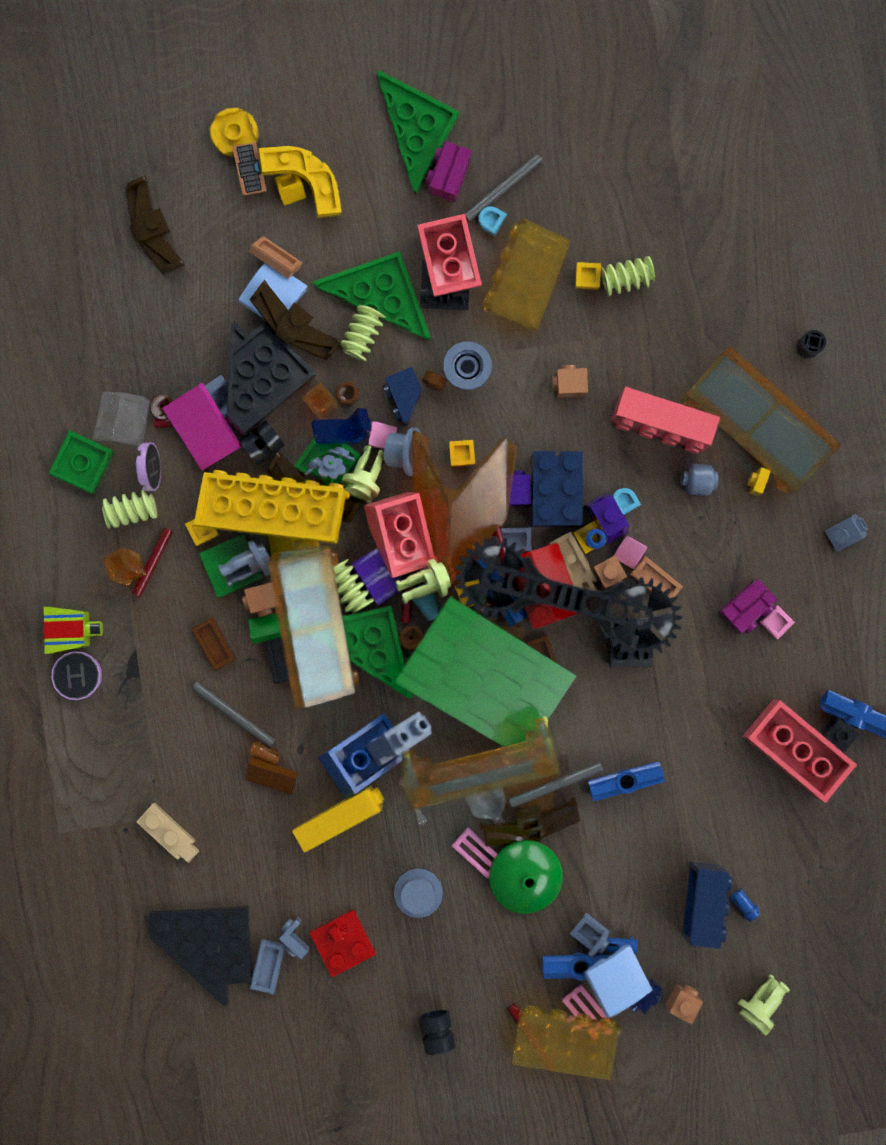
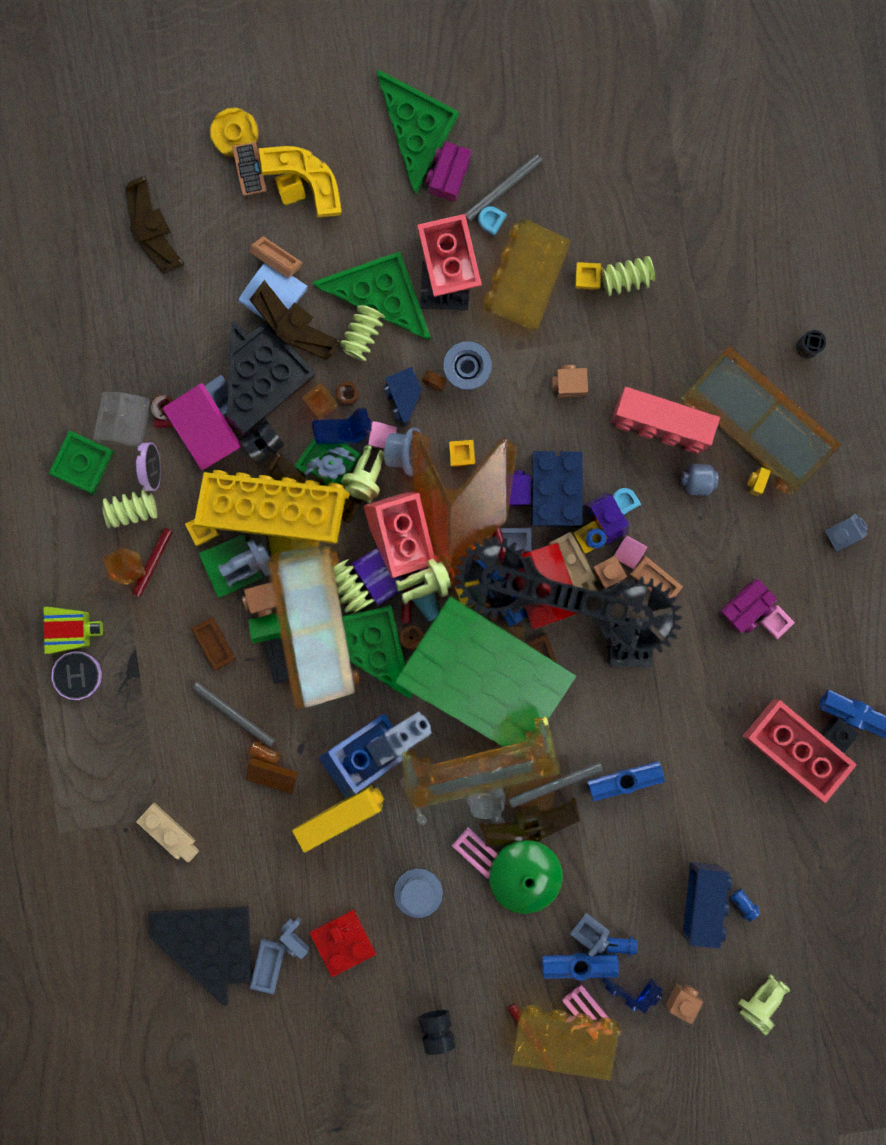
(618, 981): light blue slope -> none

